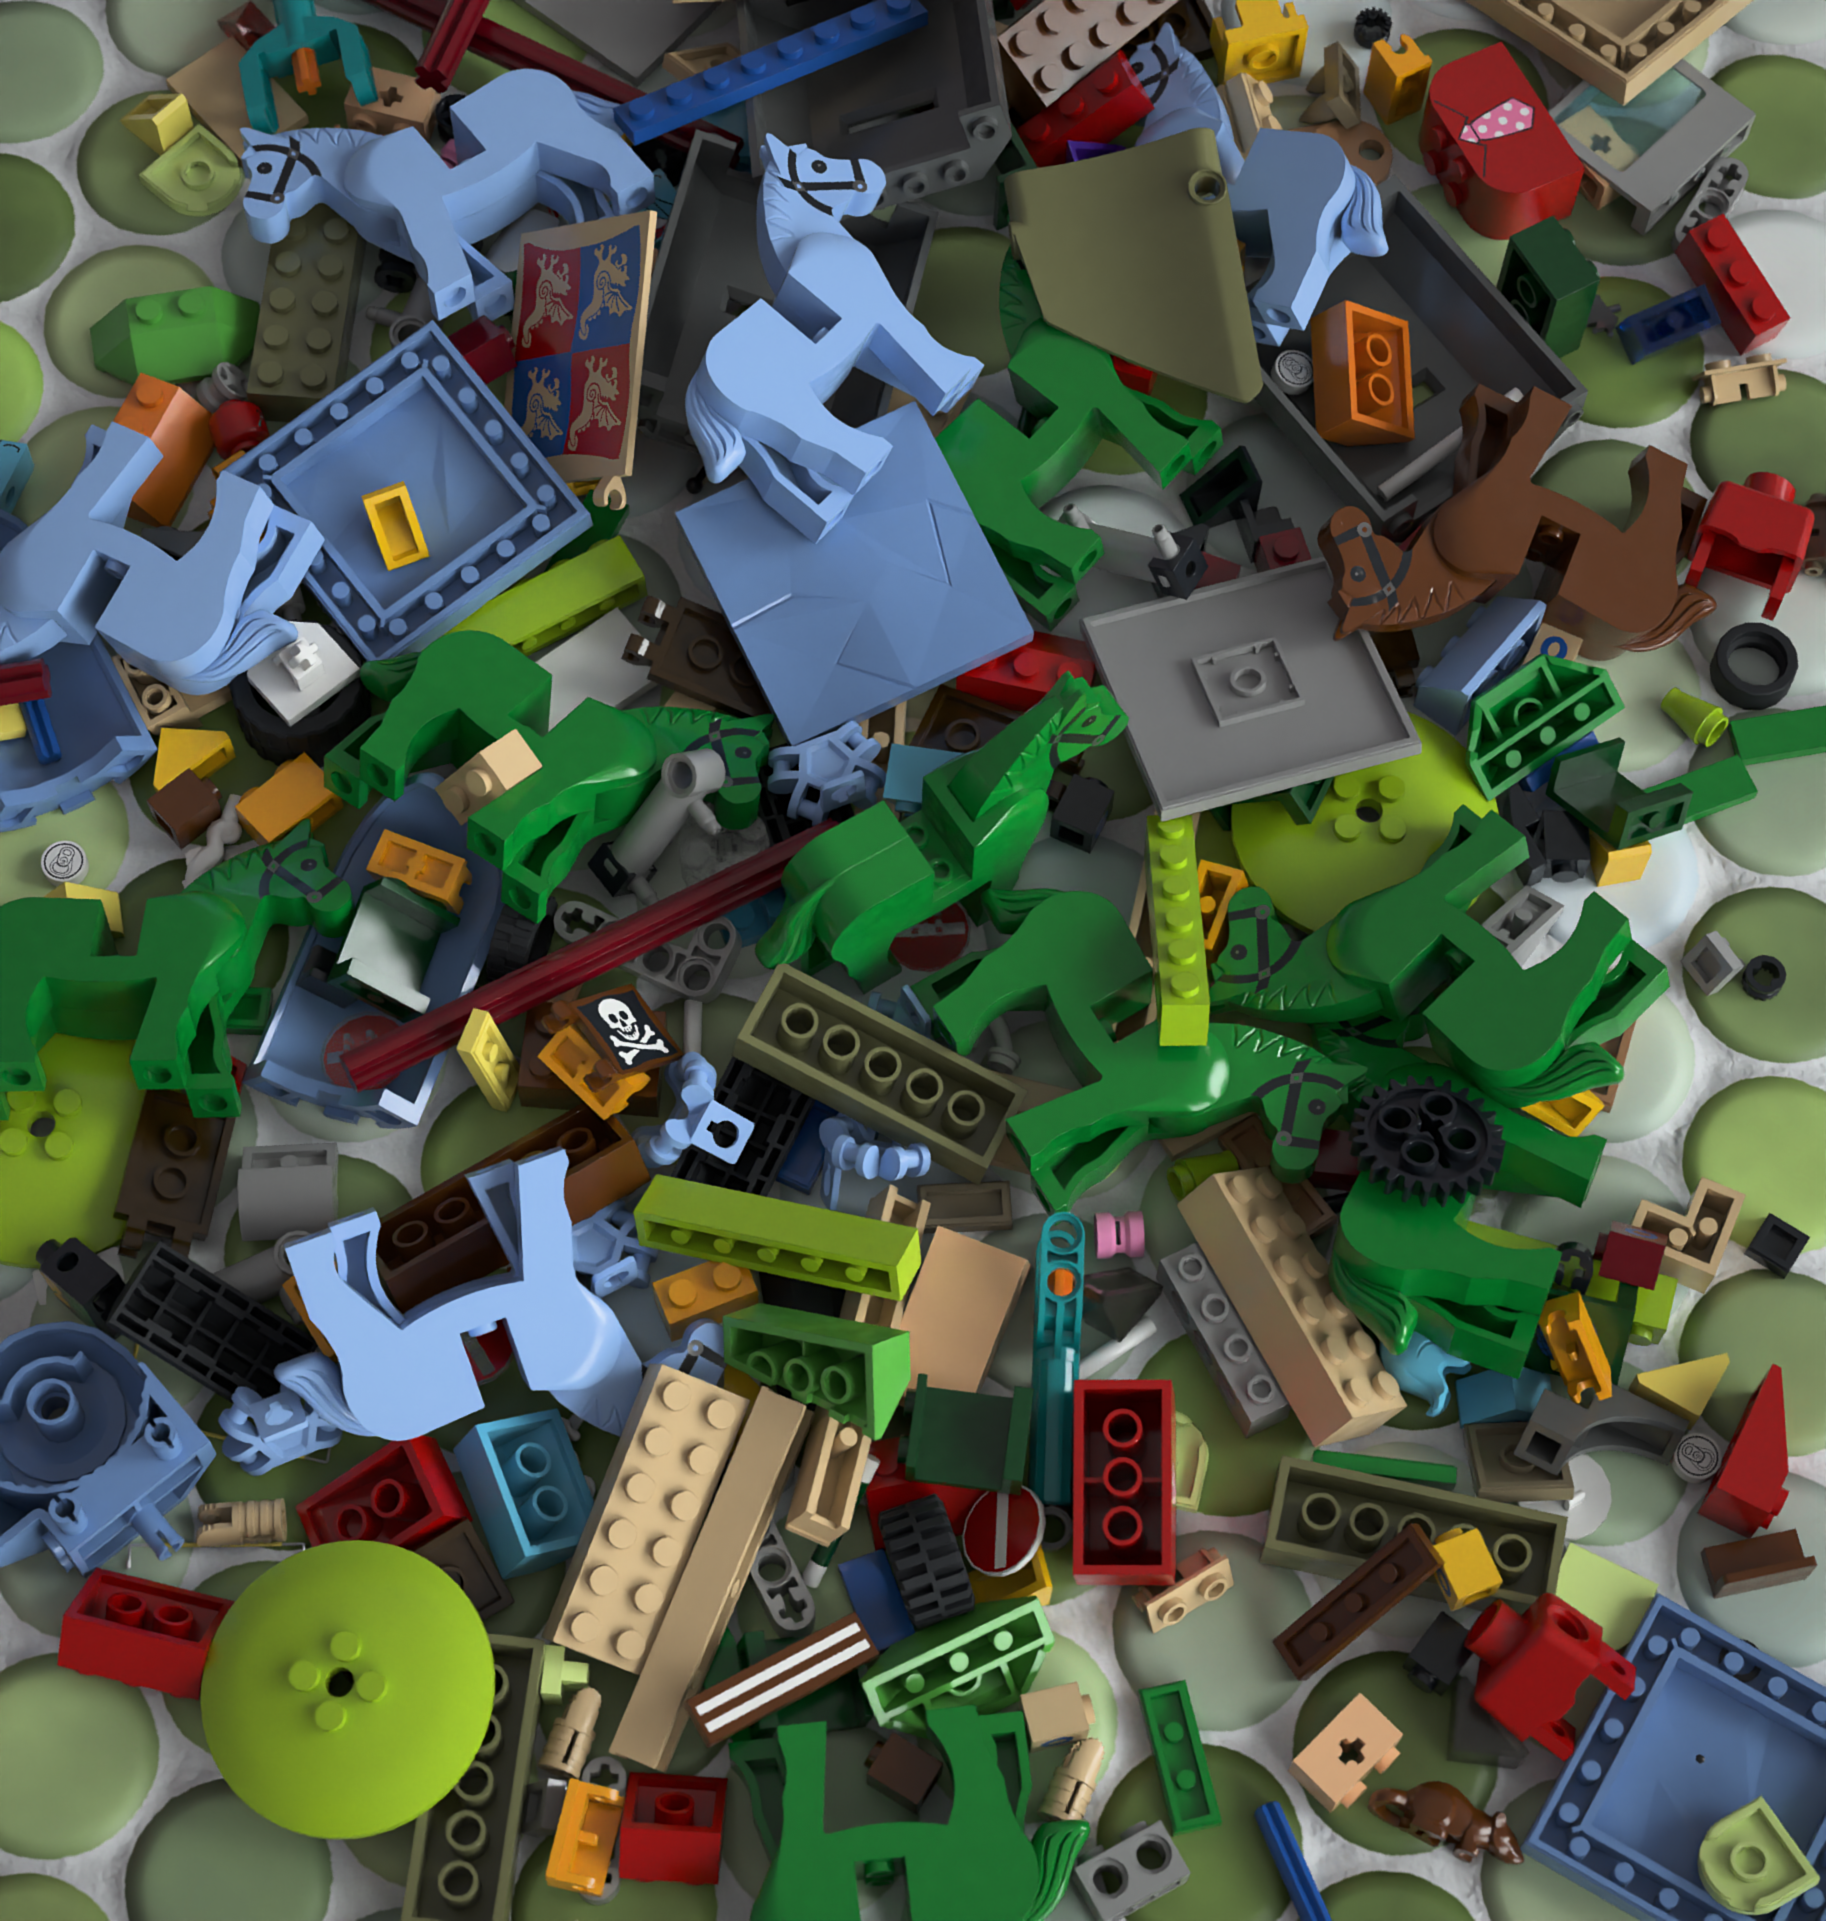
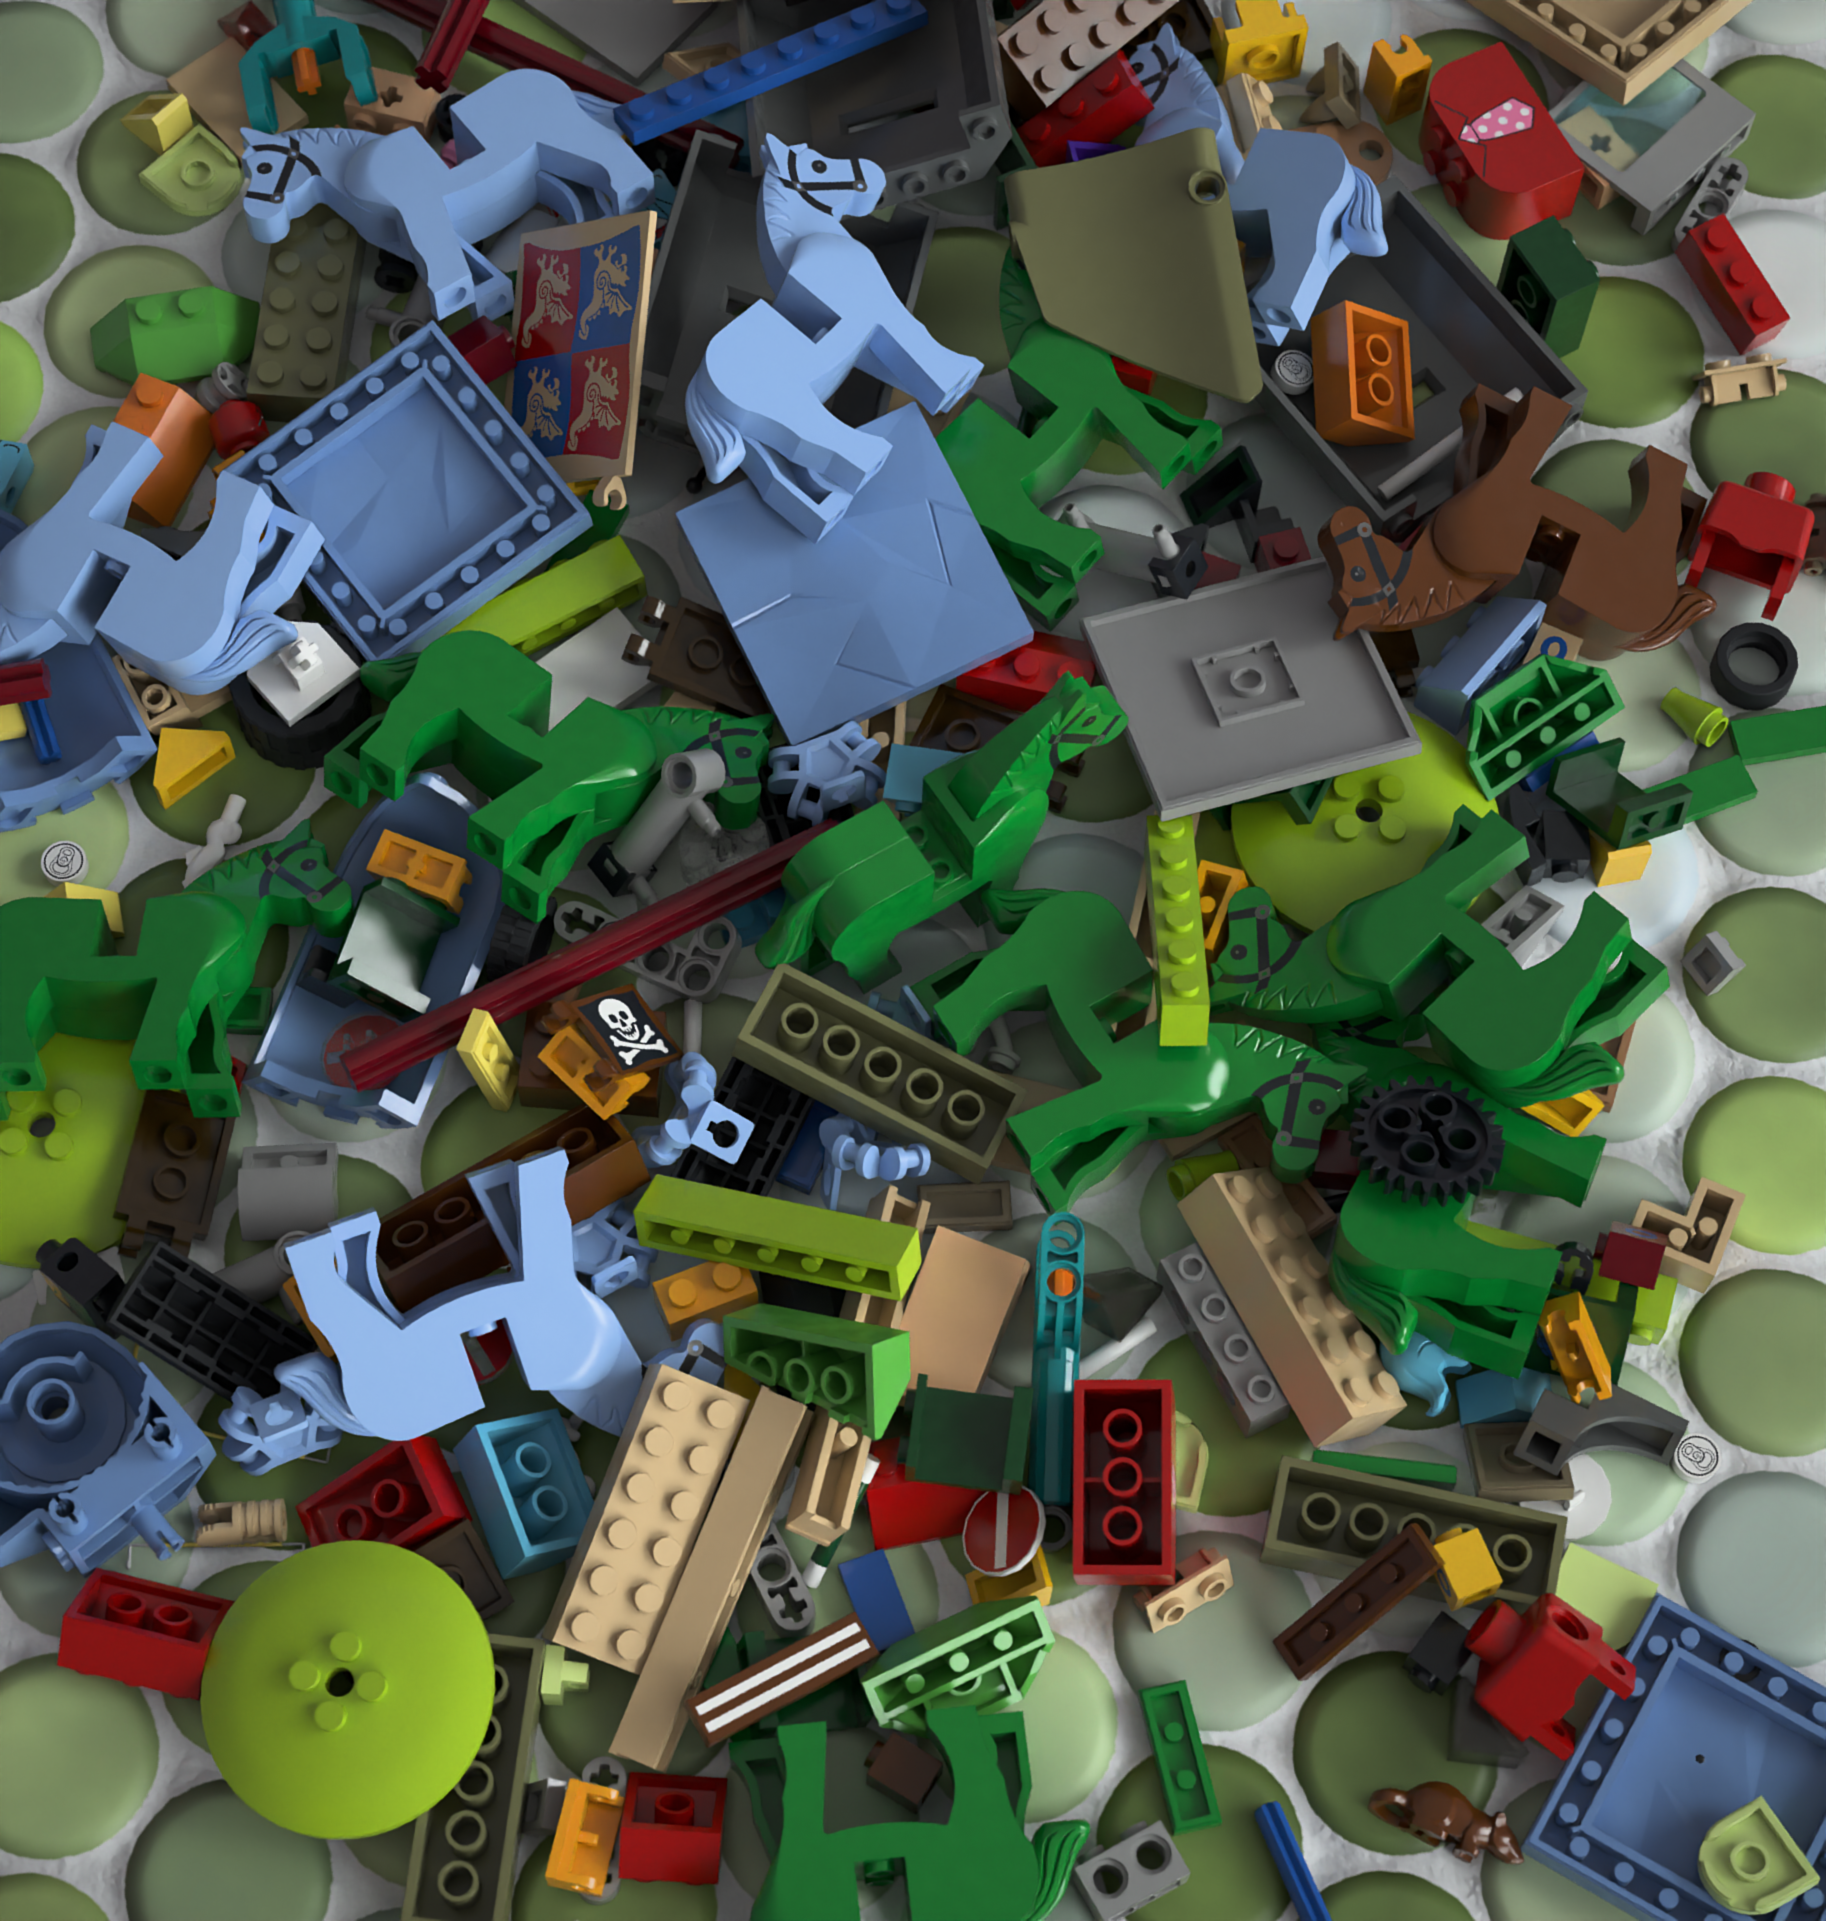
(186, 807): reddish brown brick -> none
(287, 799): light orange brick -> none
(395, 525): yellow slope -> none
(488, 776): tan brick -> none
(572, 1736): tan hinge -> none
(926, 1561): black tyre -> none
(934, 941): clear piece -> none
(1056, 1716): tan brick -> none
(1073, 1782): tan hinge -> none
(1082, 812): black brick -> none
(1129, 1230): bright pink wheel -> none
(1355, 1727): light nougat brick -> none
(1370, 19): black bush -> none
(1603, 317): dark grey piece -> none
(1668, 324): clear blue brick -> none
(1682, 1387): light yellow slope -> none
(1755, 1464): red slope -> none
(1756, 1563): reddish brown panel -> none
(1760, 991): black bush -> none
(1777, 1245): black tile -> none

